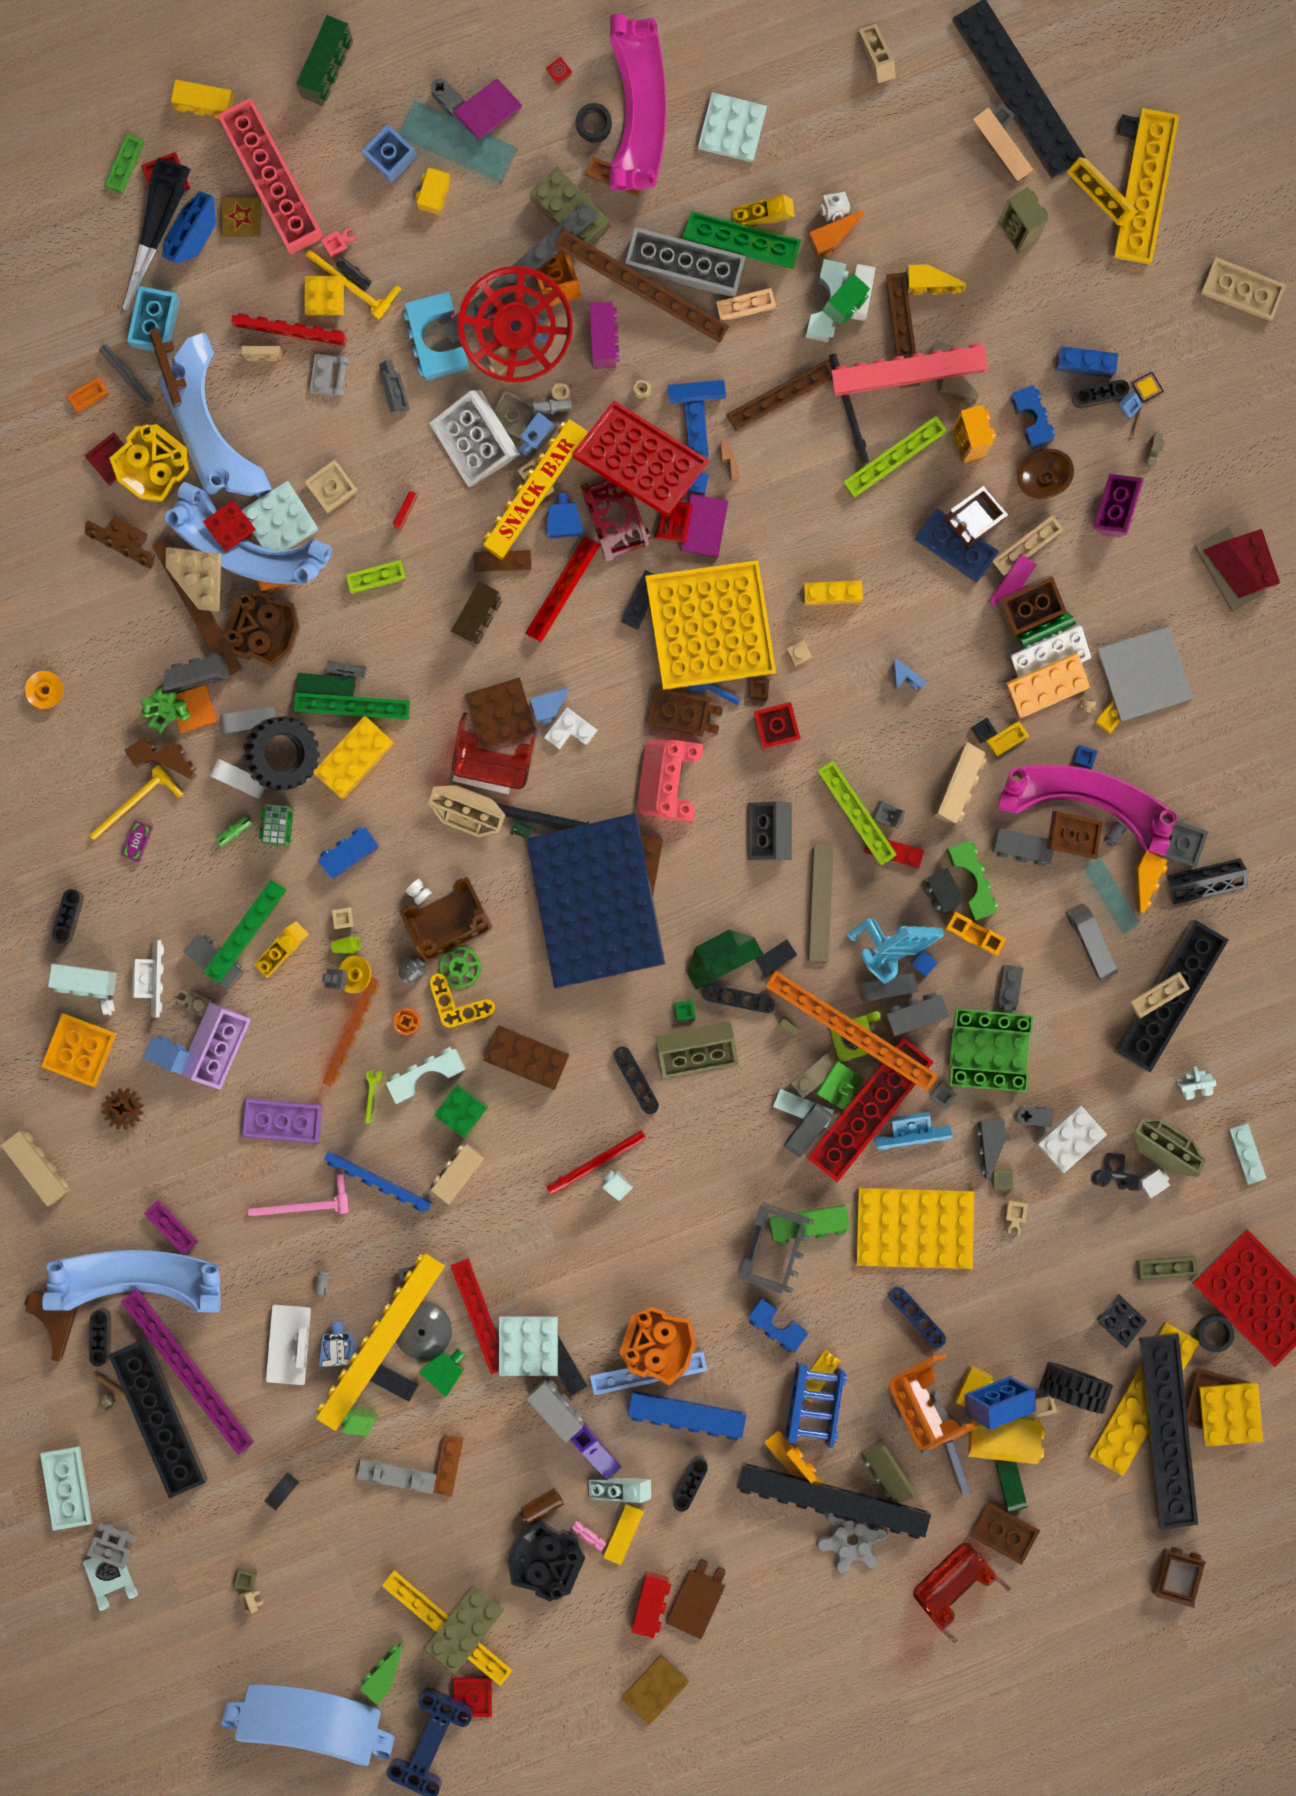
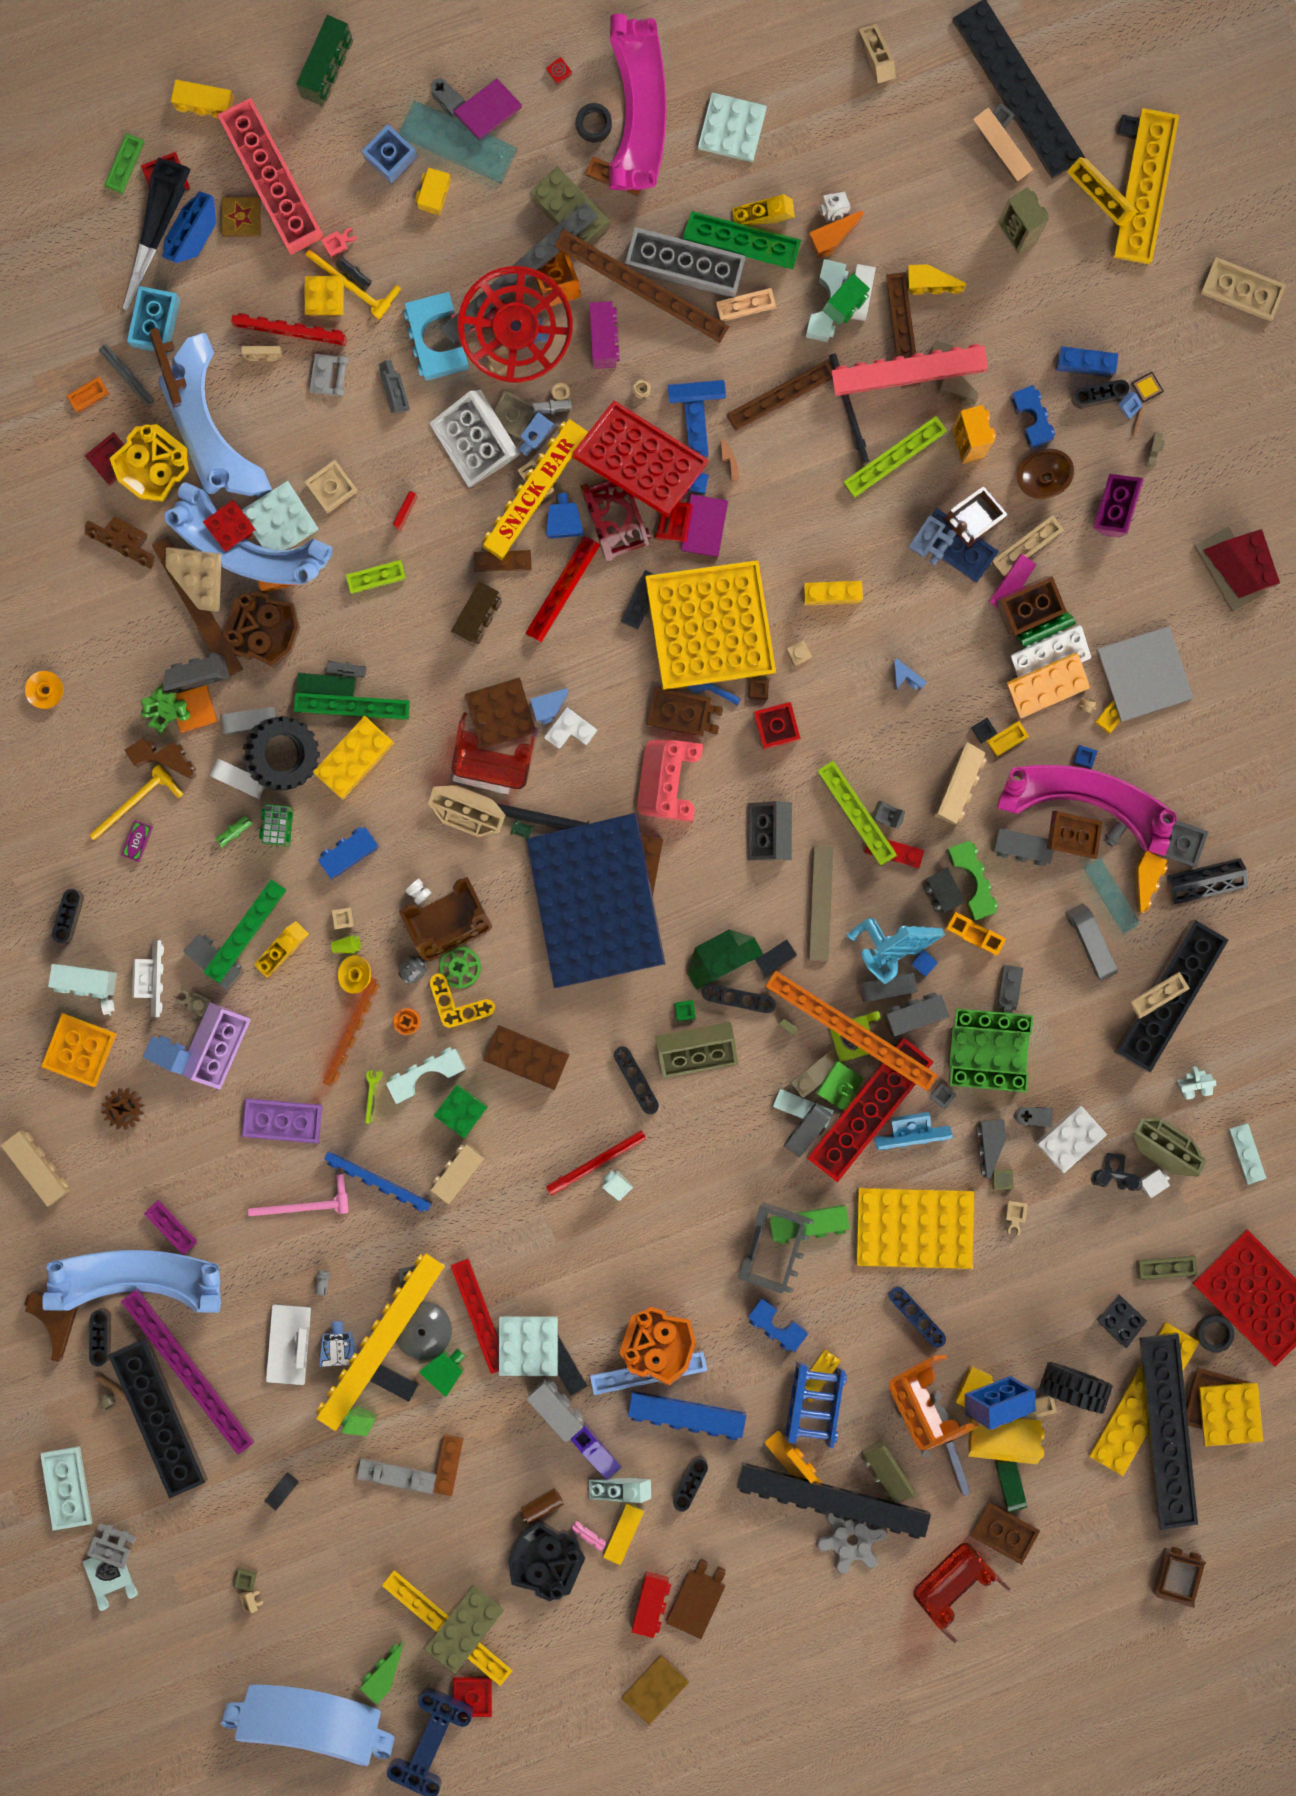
(335, 978): dark grey tile -> none
(927, 536): none -> sand blue plate

